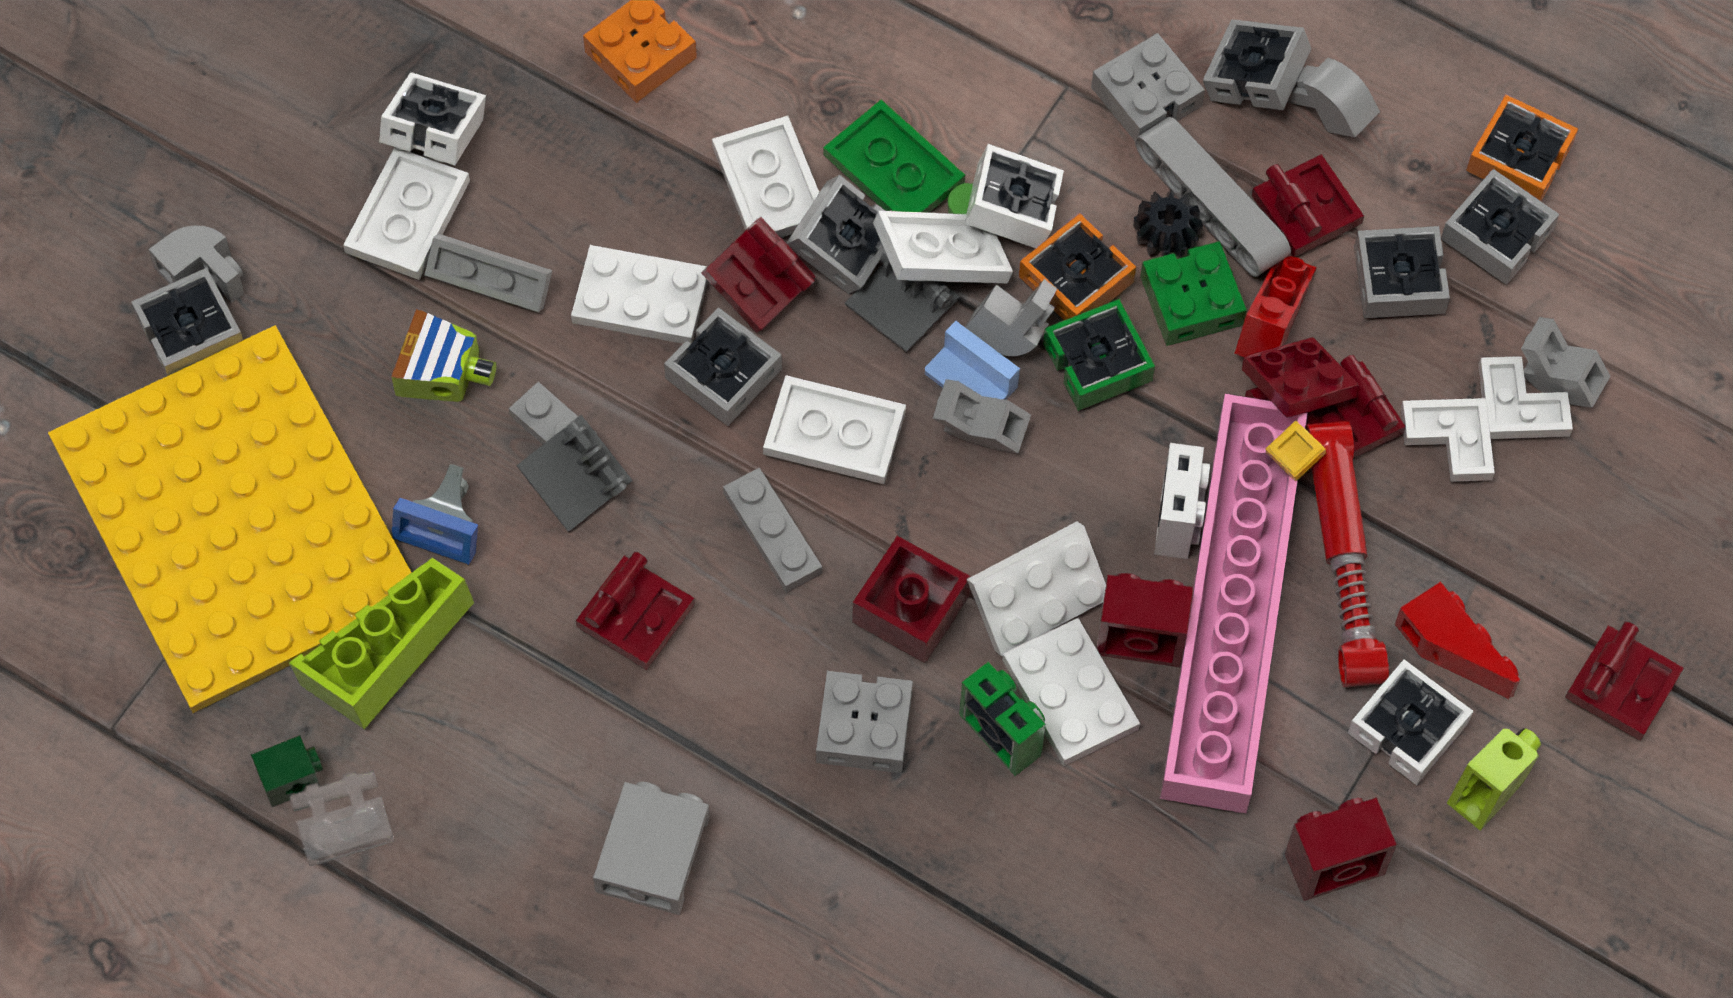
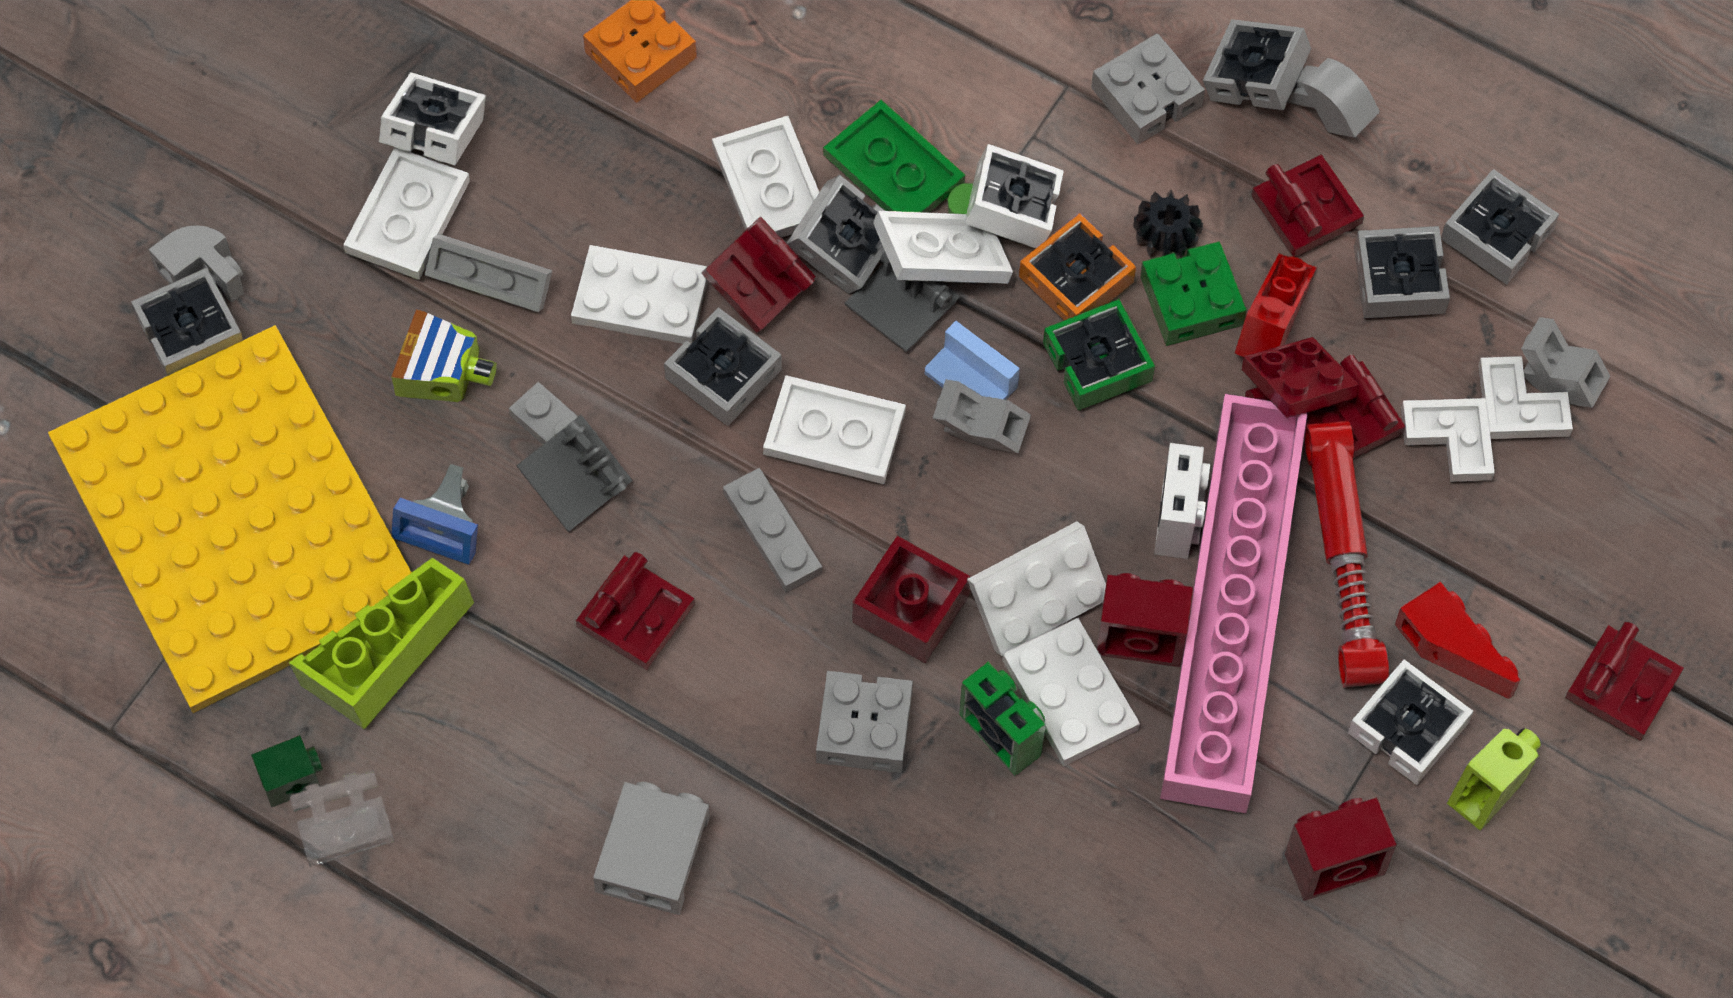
(1010, 325): light grey brick -> none
(1222, 203): light grey beam -> none
(1295, 450): yellow tile -> none
(1523, 146): piece -> none

